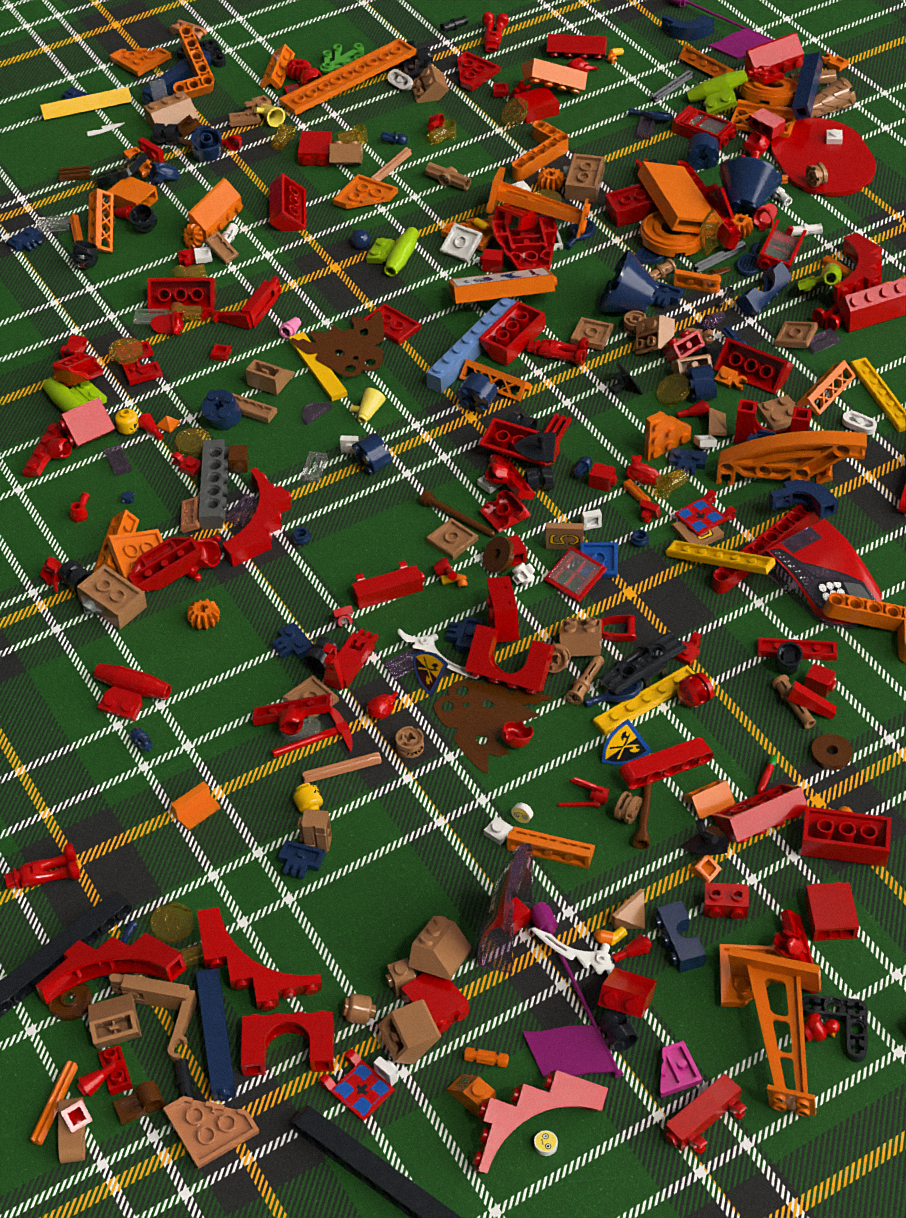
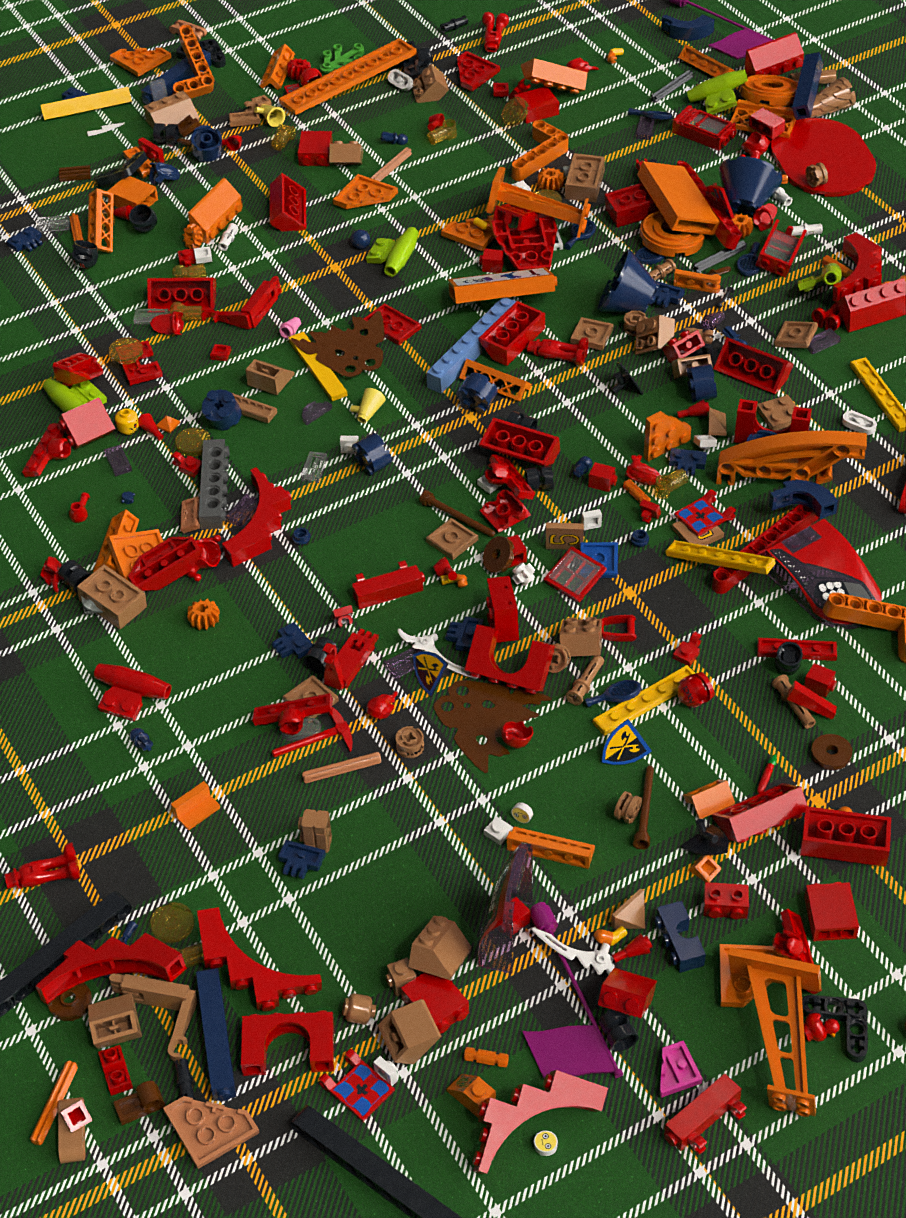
(75, 345): red leg -> none
(91, 1082): red cone -> none
(221, 247): medium nougat plate -> none
(238, 458): reddish brown brick -> none
(307, 797): yellow head -> none
(358, 134): clear yellow piece -> none
(448, 176): medium nougat piece -> none
(461, 242): white tile -> none
(537, 447): black shield -> none
(567, 421): red tile -> none
(576, 45): red slope -> none
(598, 794): red plant -> none
(627, 673): black piece -> none
(666, 763): red beam -> none
(673, 389): clear yellow tile -> none
(703, 151): dark blue brick -> none
(708, 232): clear yellow tile -> none
(729, 377): orange plate -> none
(764, 74): red plate -> none
(775, 279): dark blue arch -> none
(826, 382): orange fence -> none
(834, 136): white plate -> none
(837, 62): orange plate -> none

